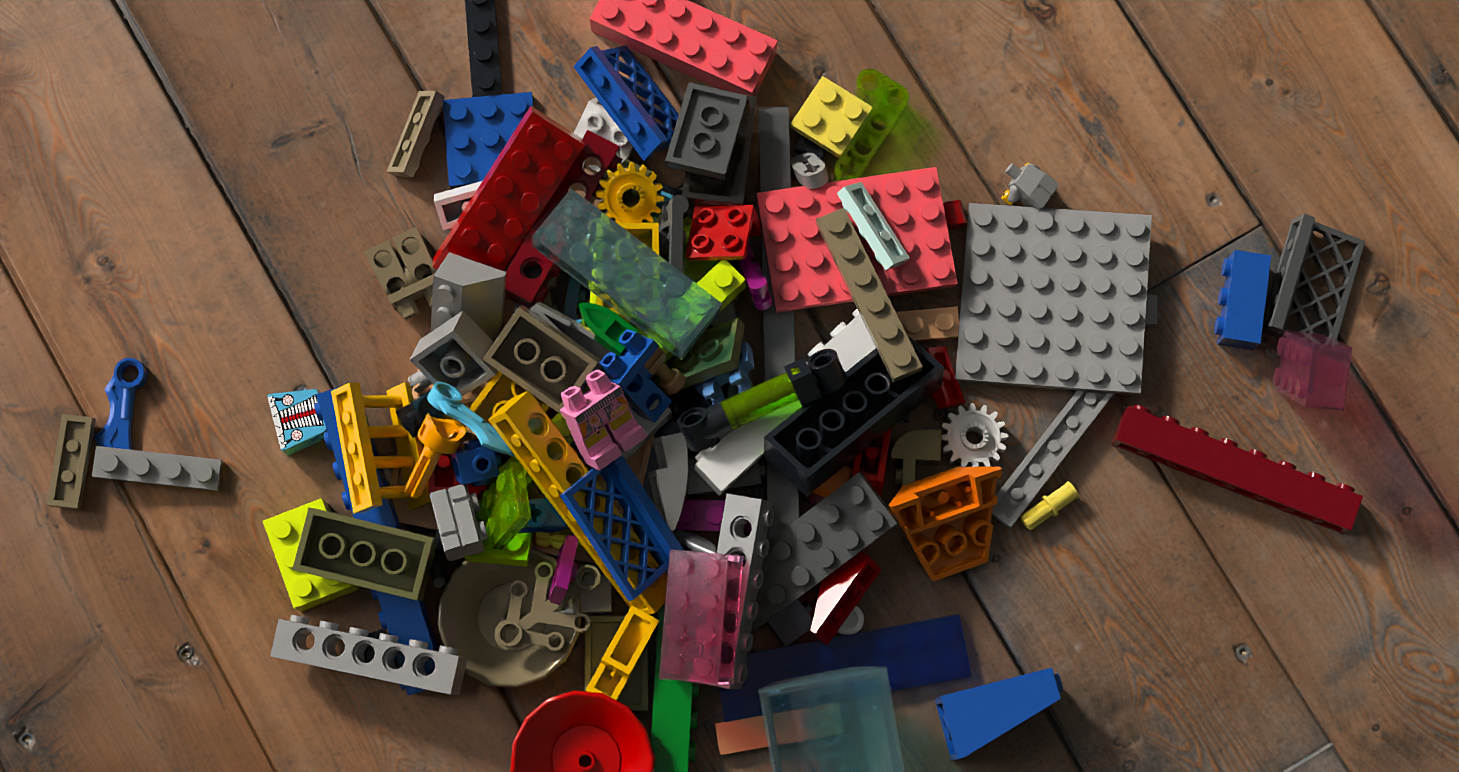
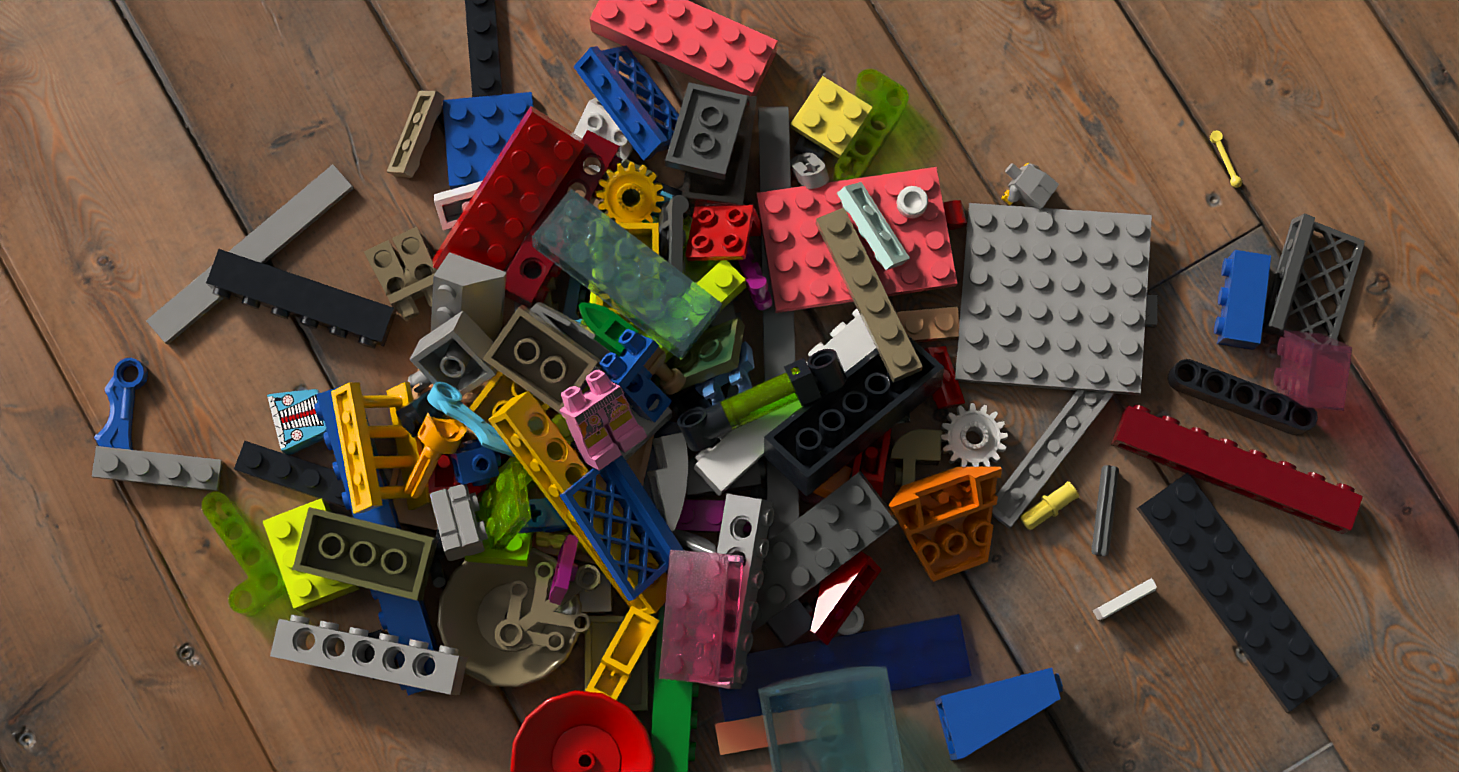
(71, 462): dark tan plate -> none
(240, 549): none -> clear neon green beam
(258, 246): none -> light grey tile
(290, 472): none -> black plate
(301, 298): none -> black brick
(912, 202): none -> white tile
(1105, 510): none -> dark grey axle
(1125, 599): none -> white tile
(1216, 137): none -> light yellow hinge
(1227, 399): none -> black beam
(1237, 592): none -> black plate

